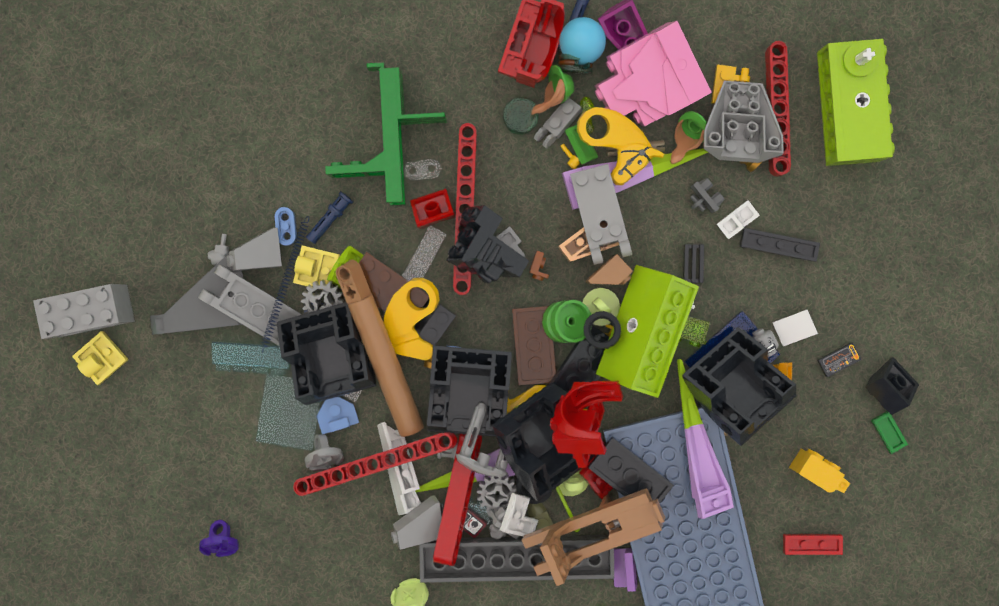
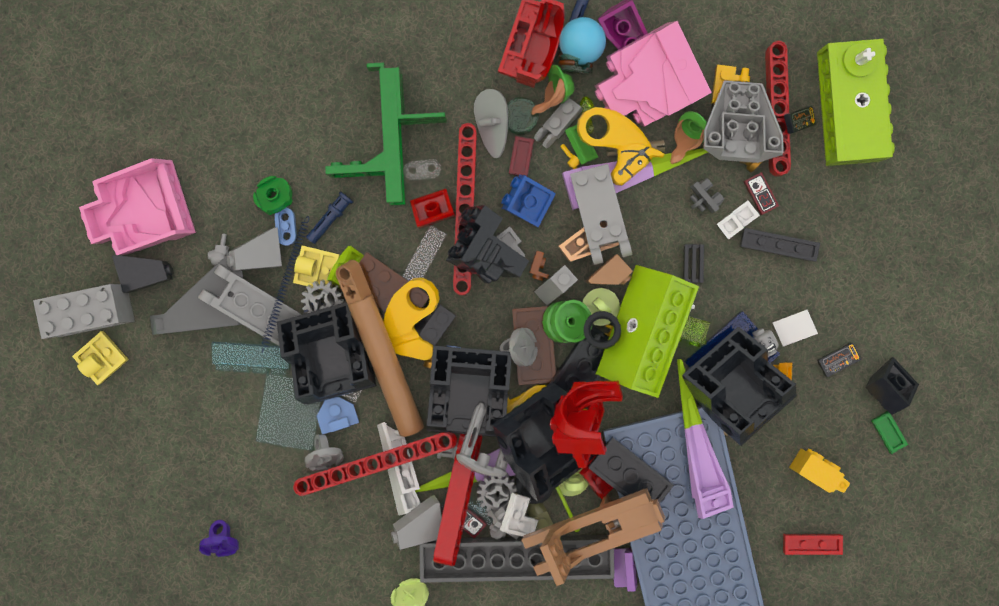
(138, 208): none -> bright pink panel
(141, 273): none -> black slope
(279, 202): none -> green plate
(492, 120): none -> light grey shield
(521, 156): none -> dark red tile
(521, 346): none -> light grey tile
(528, 200): none -> blue plate
(556, 285): none -> light grey slope
(761, 193): none -> tile
(799, 119): none -> black tile

